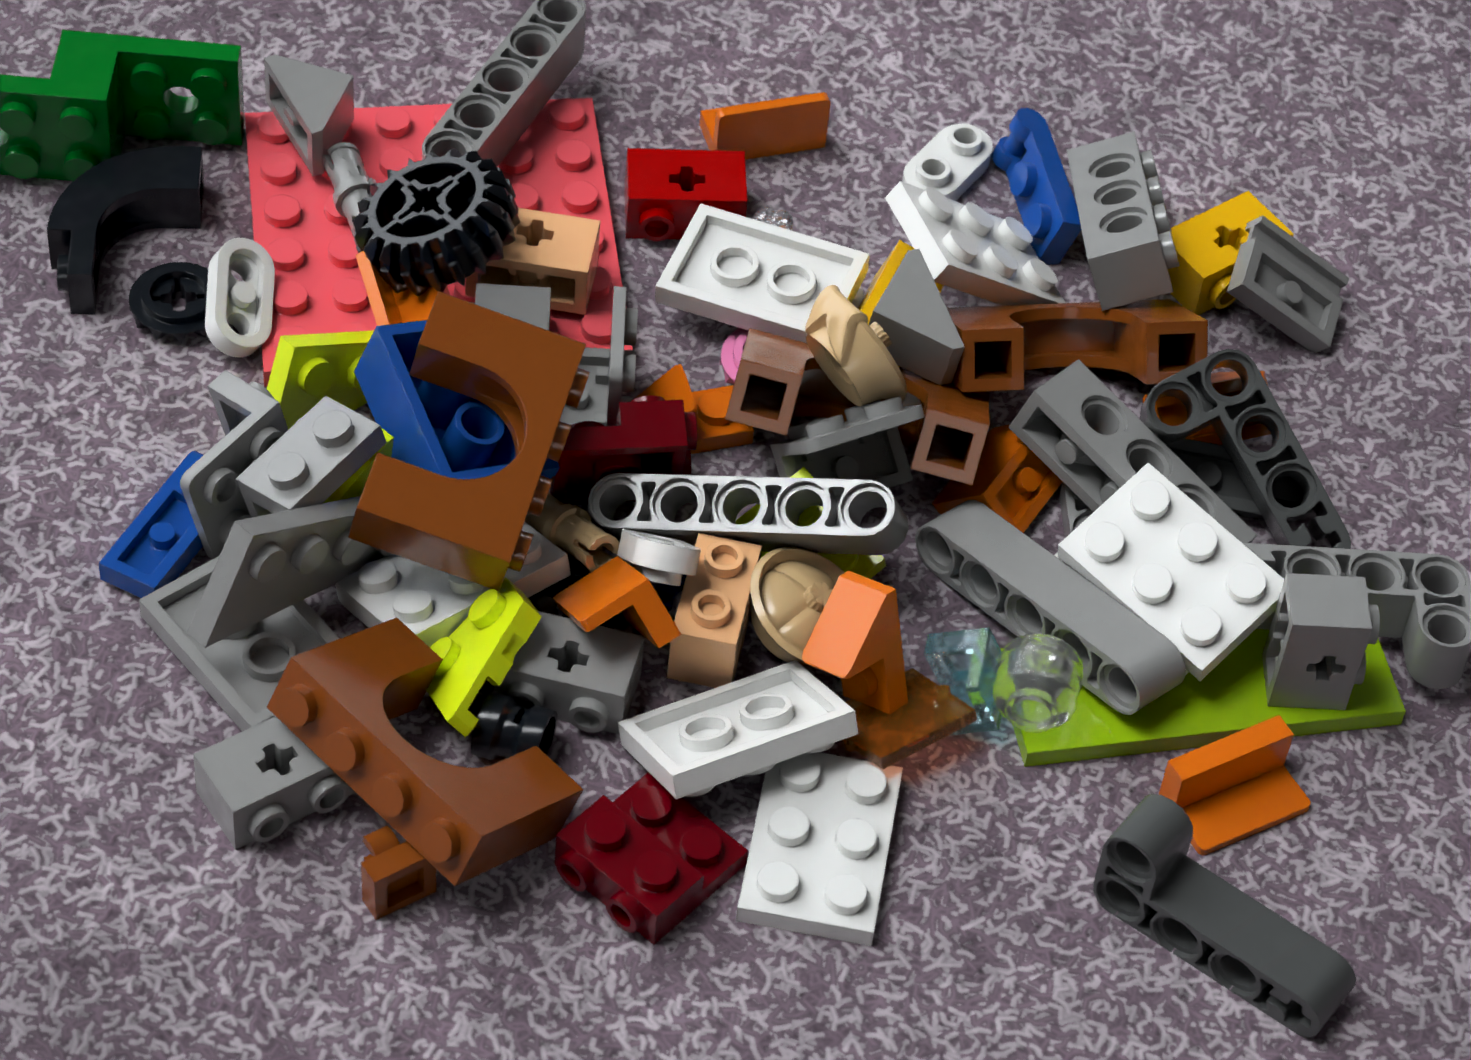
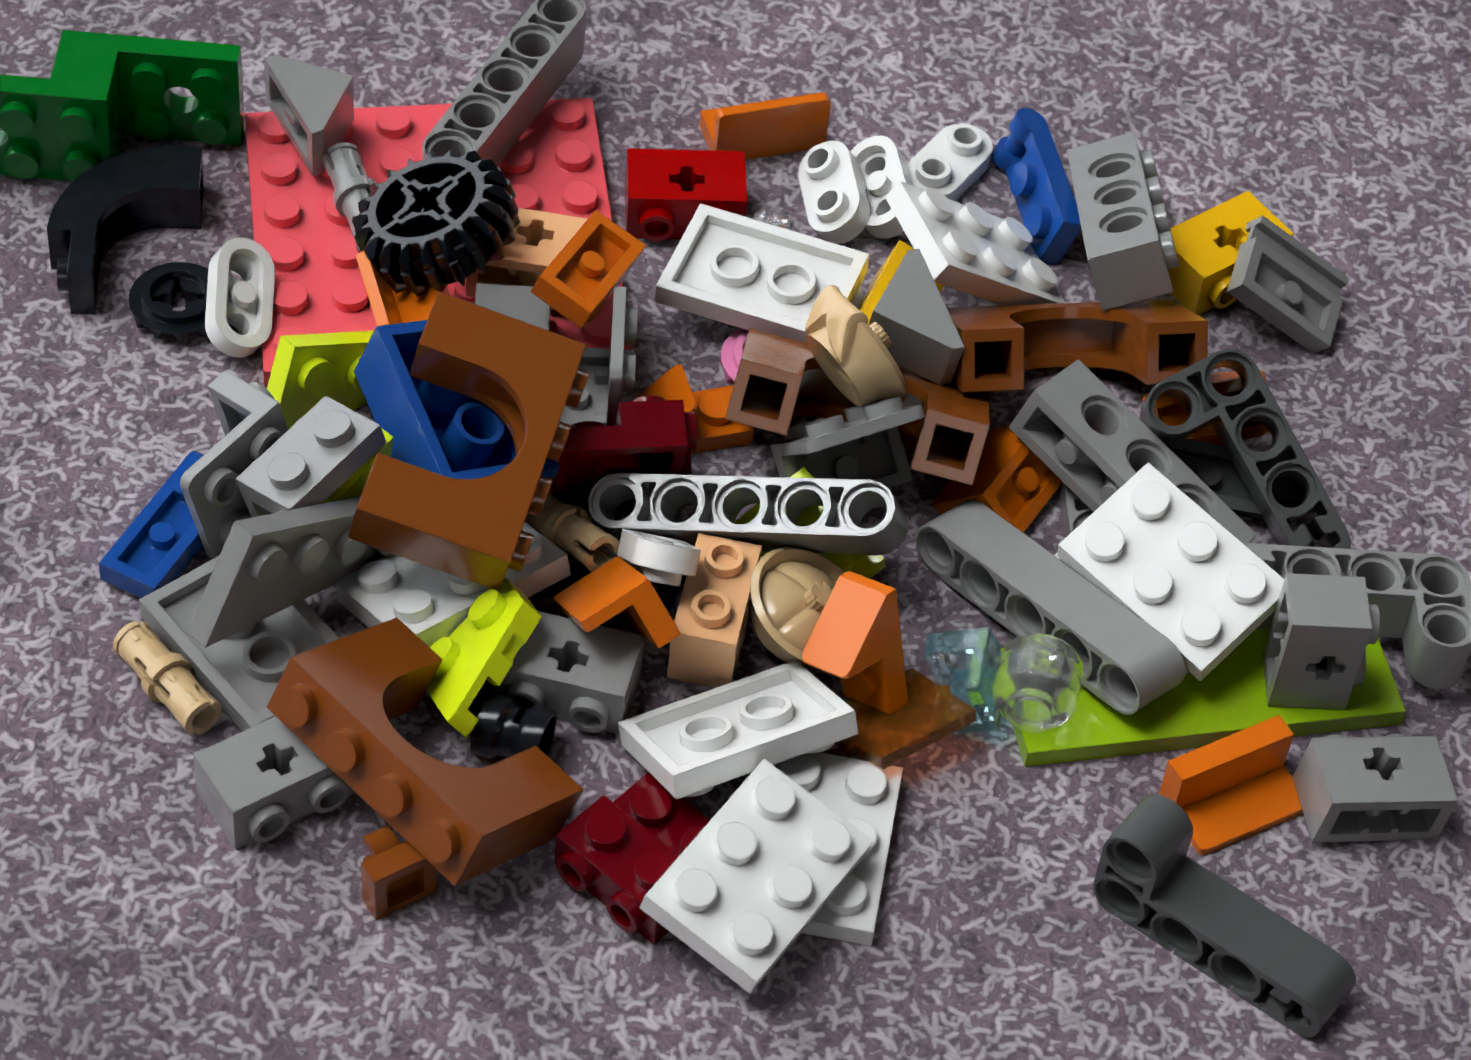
(167, 677): none -> tan pin
(588, 269): none -> orange slope
(756, 875): none -> white plate
(834, 192): none -> white plate
(881, 170): none -> white plate
(1374, 788): none -> light grey brick

